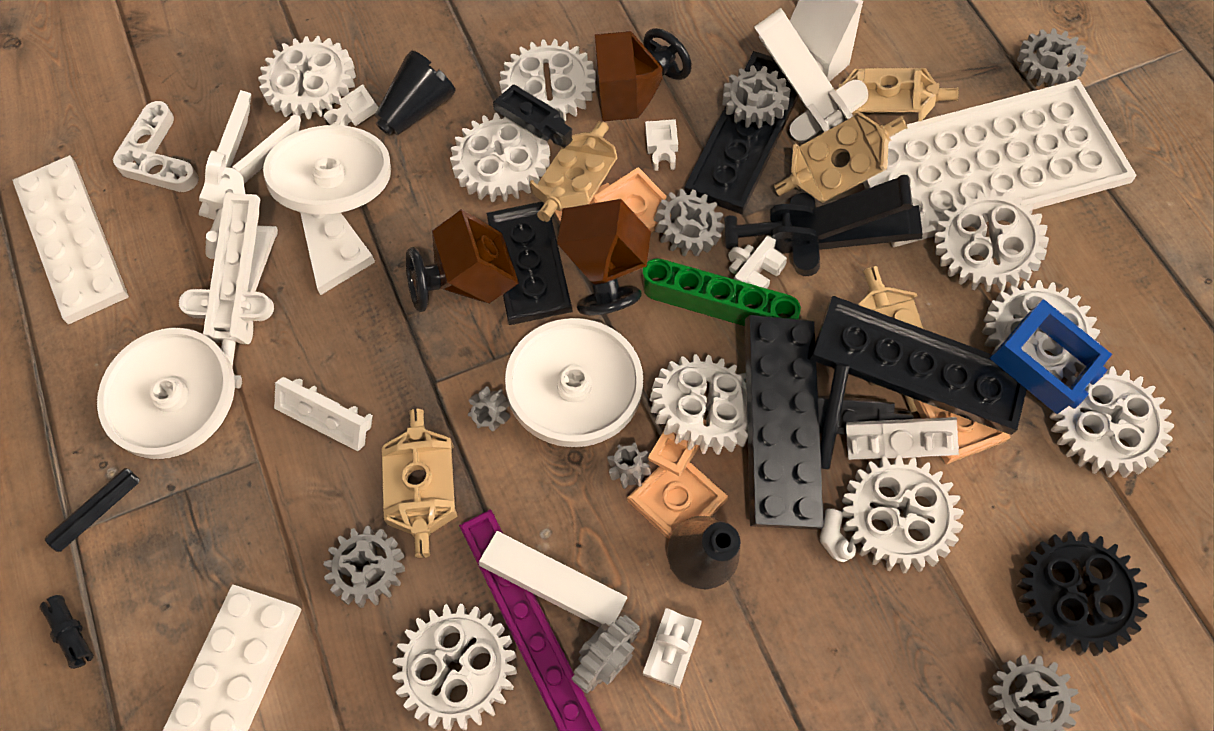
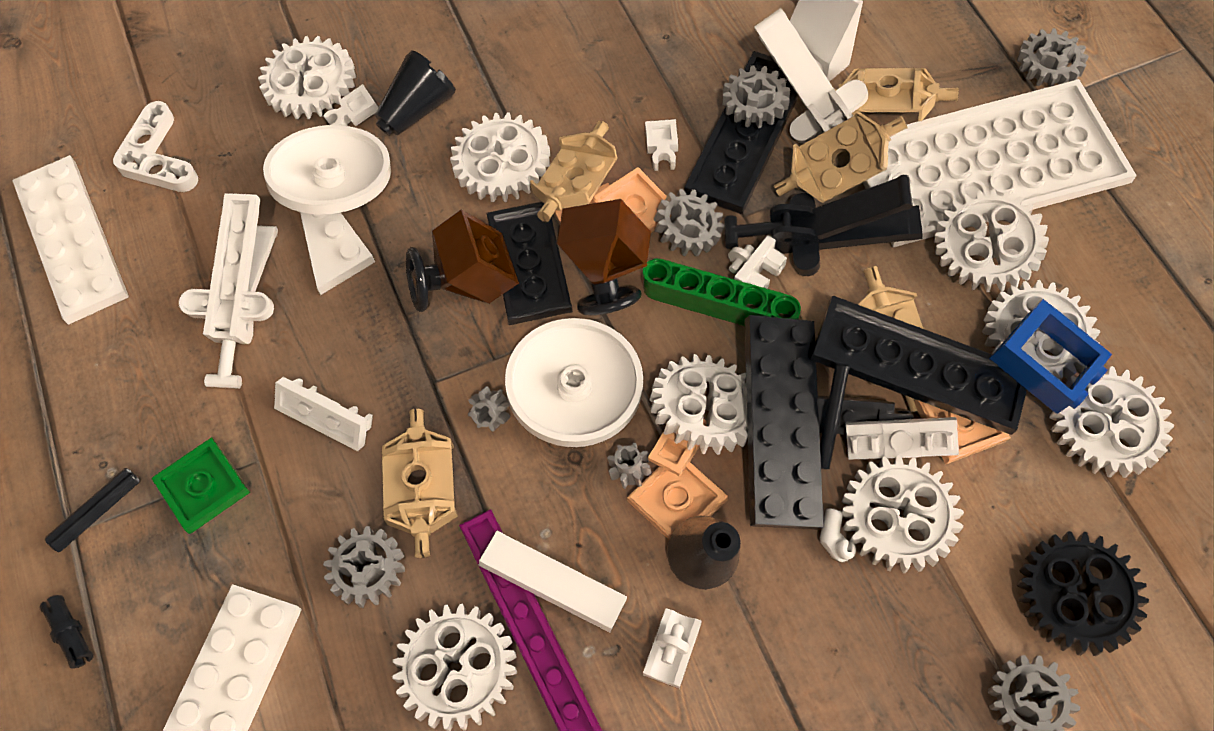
(166, 393): white dish -> none
(200, 485): none -> green plate
(222, 178): white piece -> none
(533, 115): black hinge -> none
(570, 75): white gear -> none
(605, 653): light grey gear -> none
(633, 70): reddish brown piece -> none

